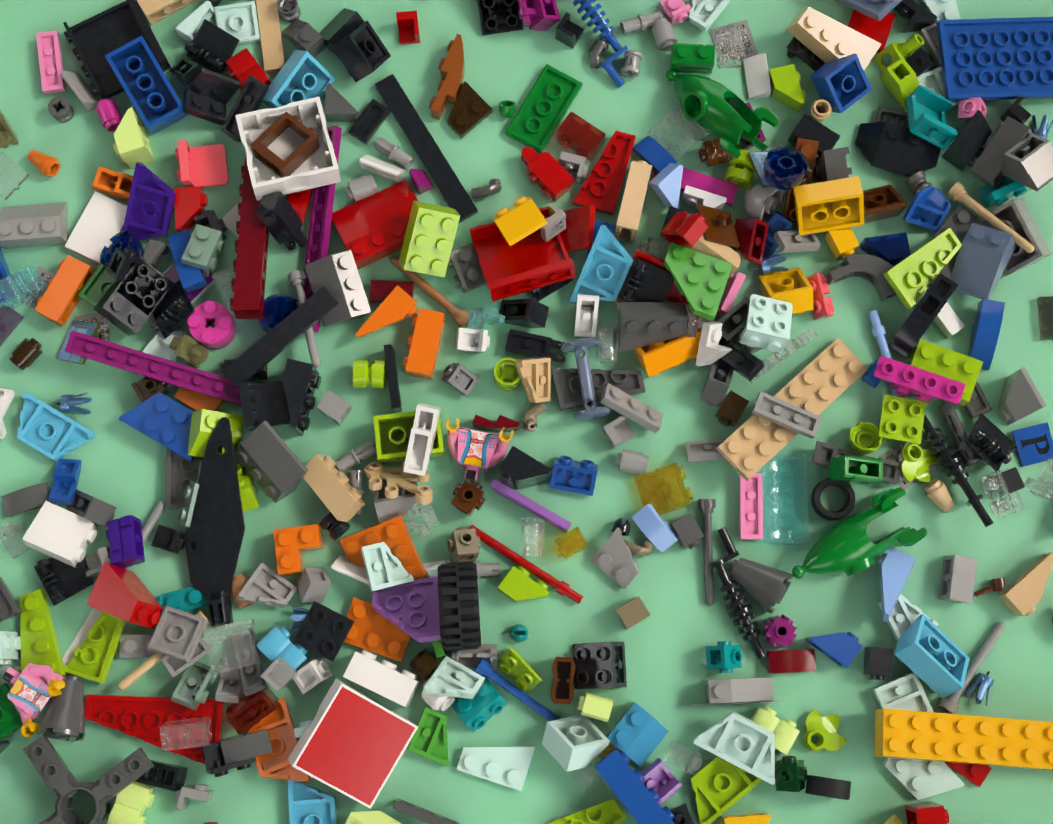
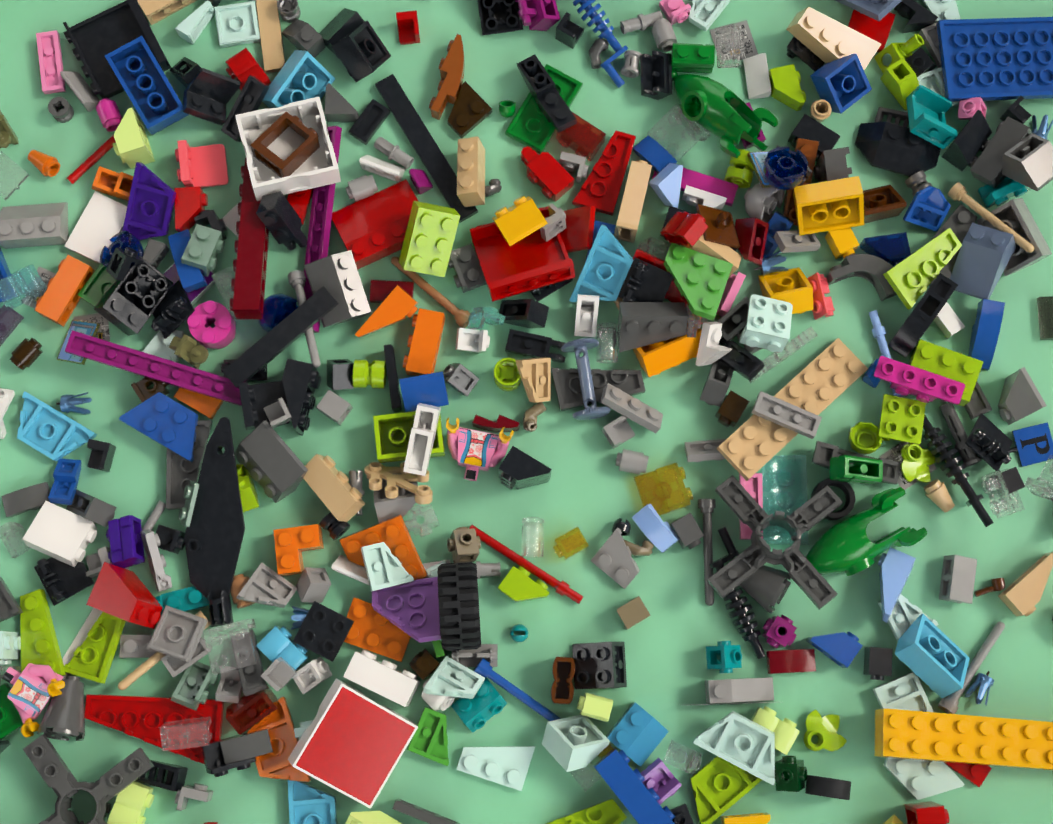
(88, 163): none -> red bar
(101, 455): none -> black panel
(155, 560): none -> light grey hinge
(203, 425): lime slope -> none
(212, 47): black hinge -> none
(278, 413): none -> light grey panel
(340, 374): none -> panel
(356, 456): light grey axle -> none
(424, 389): none -> blue slope
(468, 505): reddish brown brick -> none
(471, 172): none -> tan brick
(517, 668): lime hinge -> none
(530, 505): medium lavender tile -> none
(545, 93): none -> black slope
(574, 475): blue bracket -> none
(656, 75): none -> black hinge
(712, 153): reddish brown piece -> none
(759, 552): none -> dark grey piece

